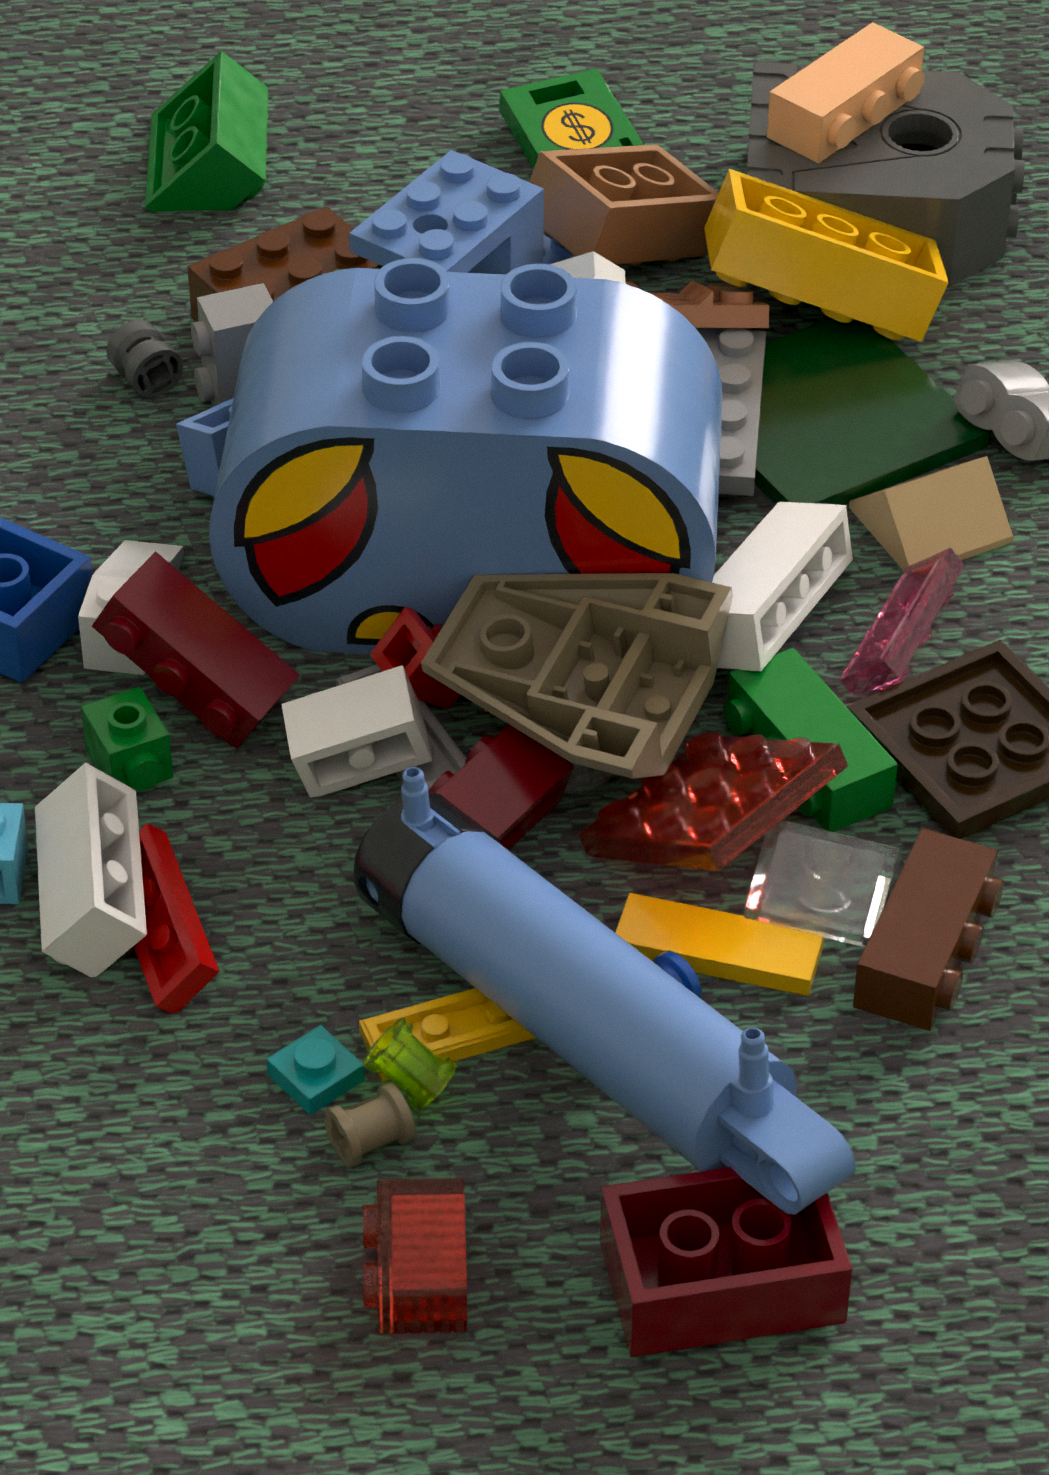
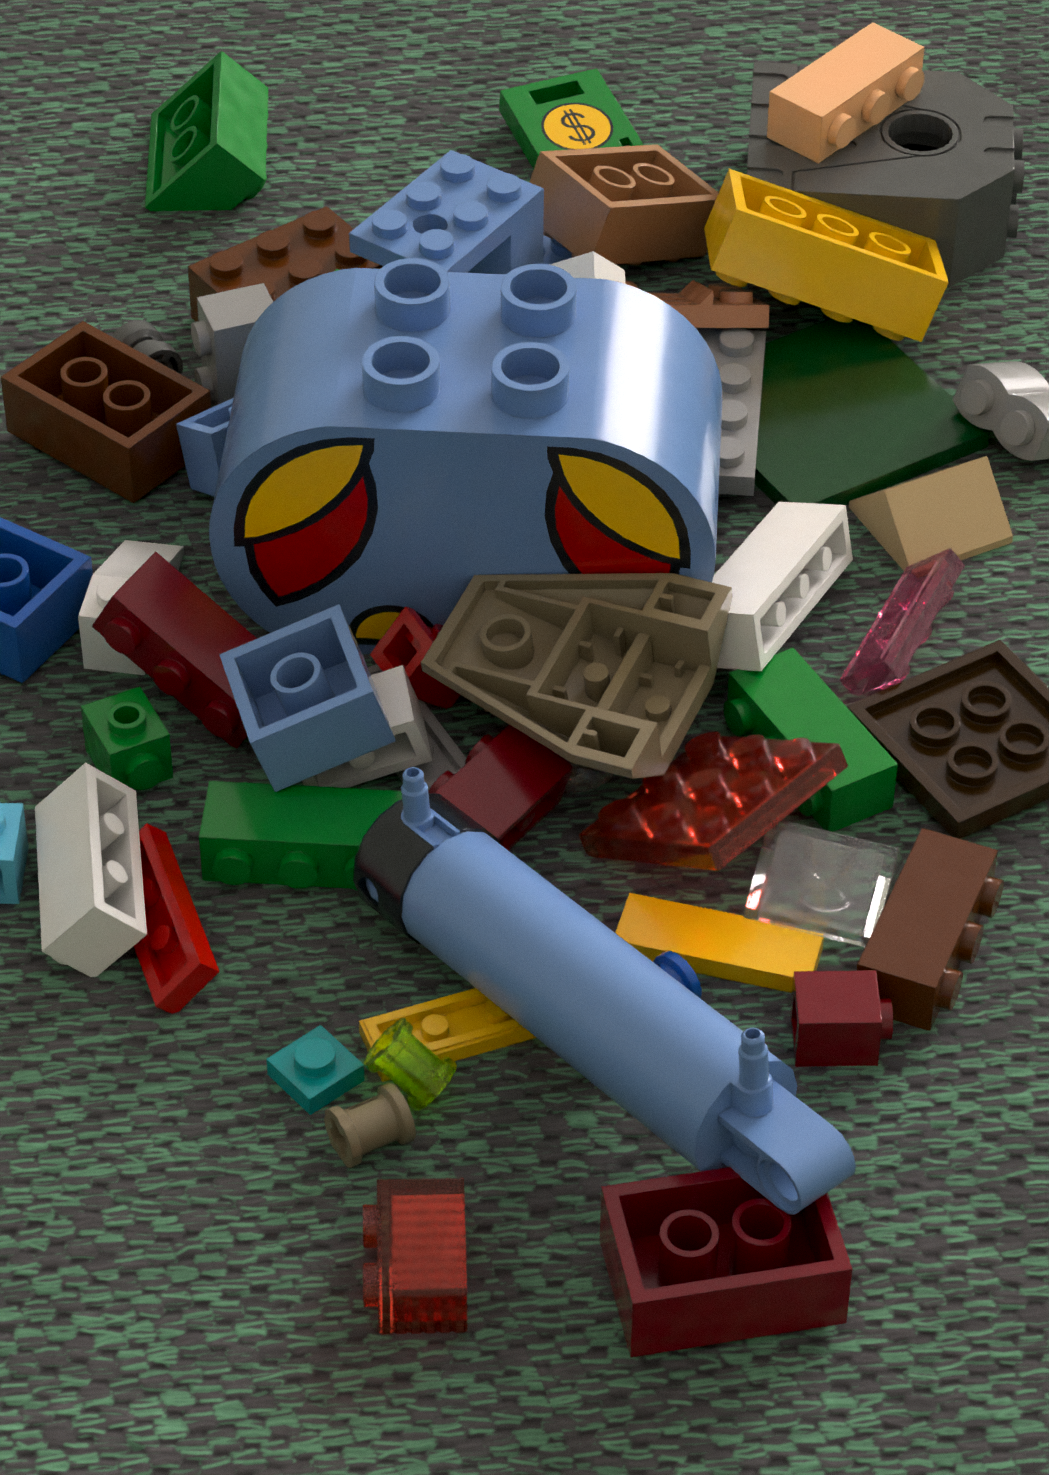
(102, 409): none -> reddish brown brick
(286, 835): none -> green brick
(306, 698): none -> medium blue brick
(838, 1018): none -> dark red brick

